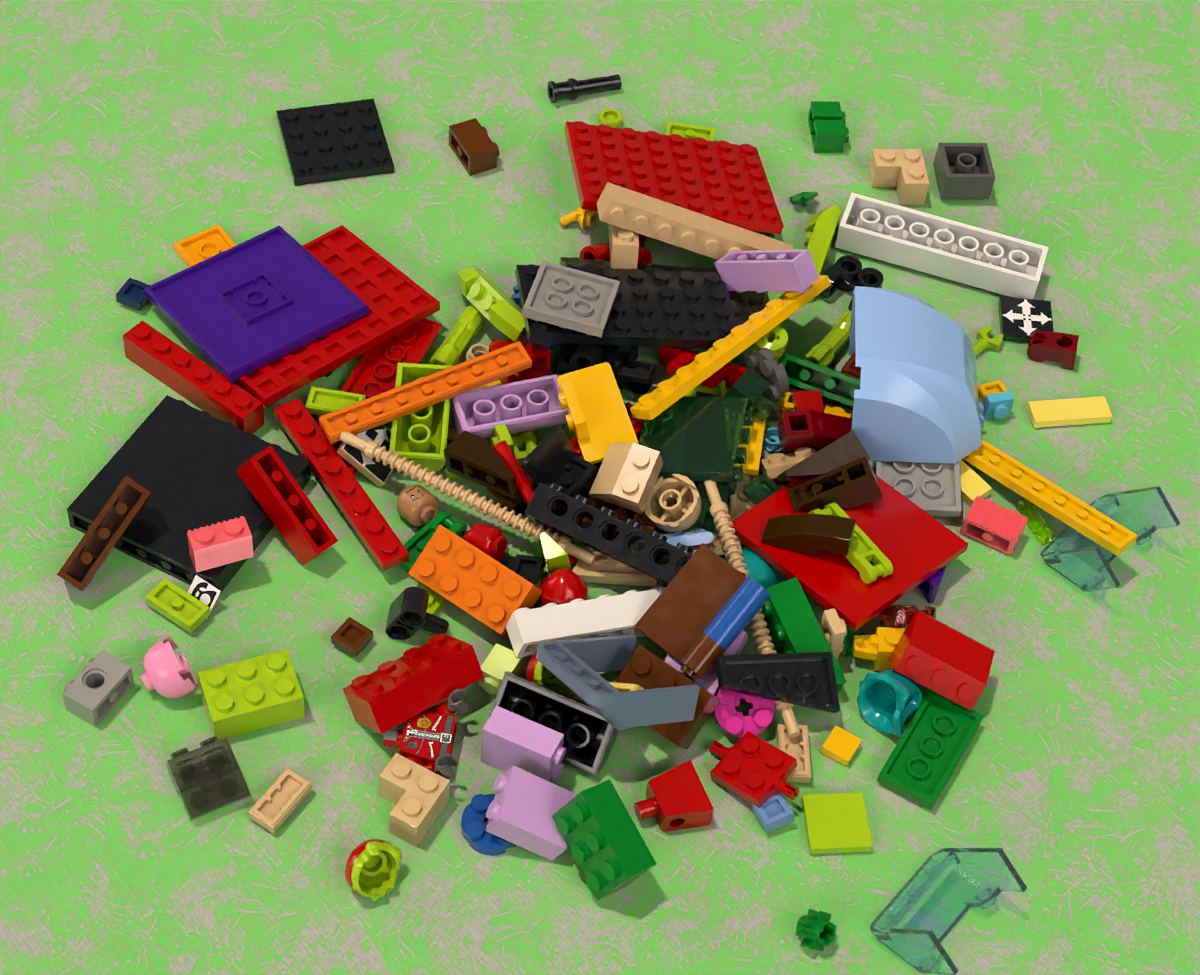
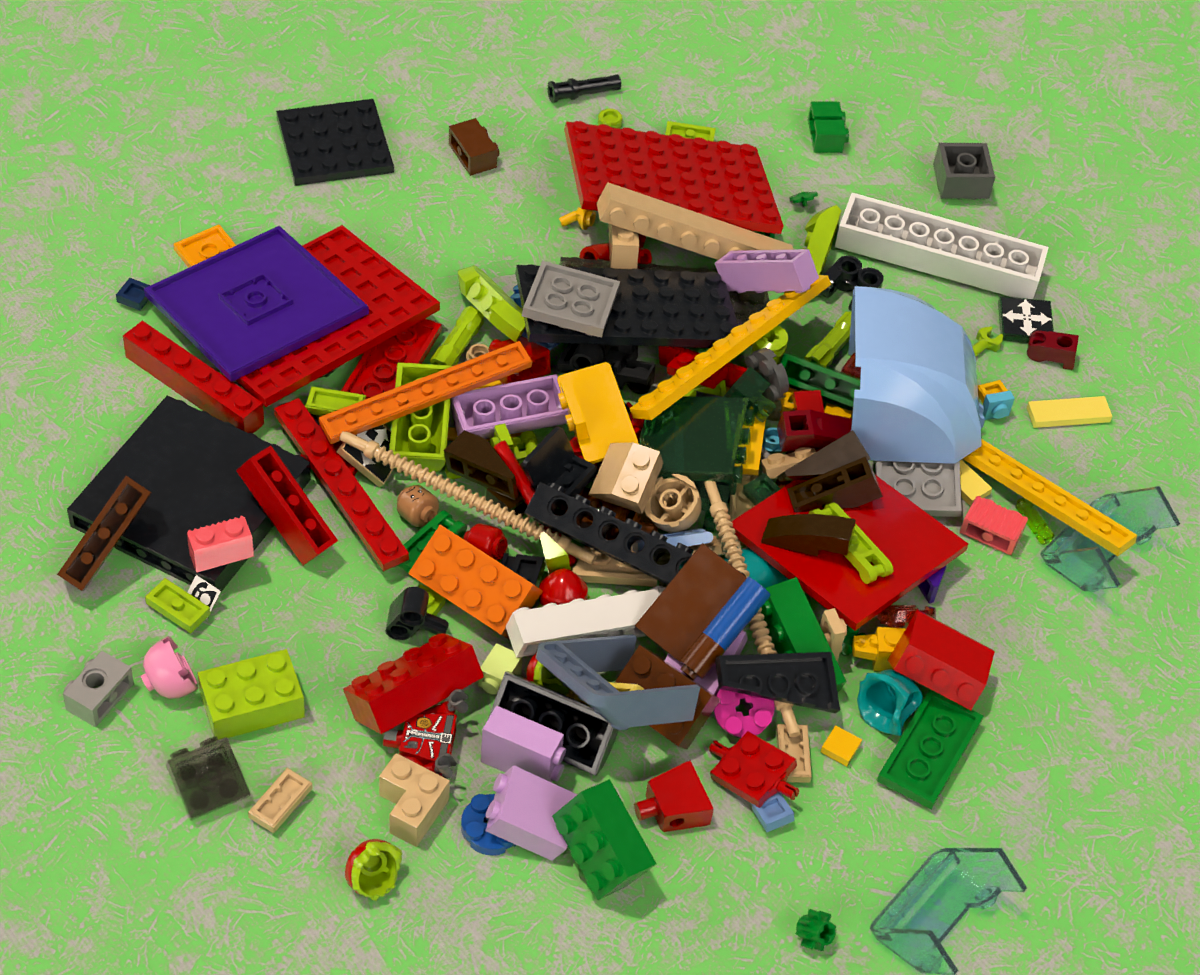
(352, 637): reddish brown plate -> none
(836, 823): lime tile -> none
(900, 170): tan brick -> none

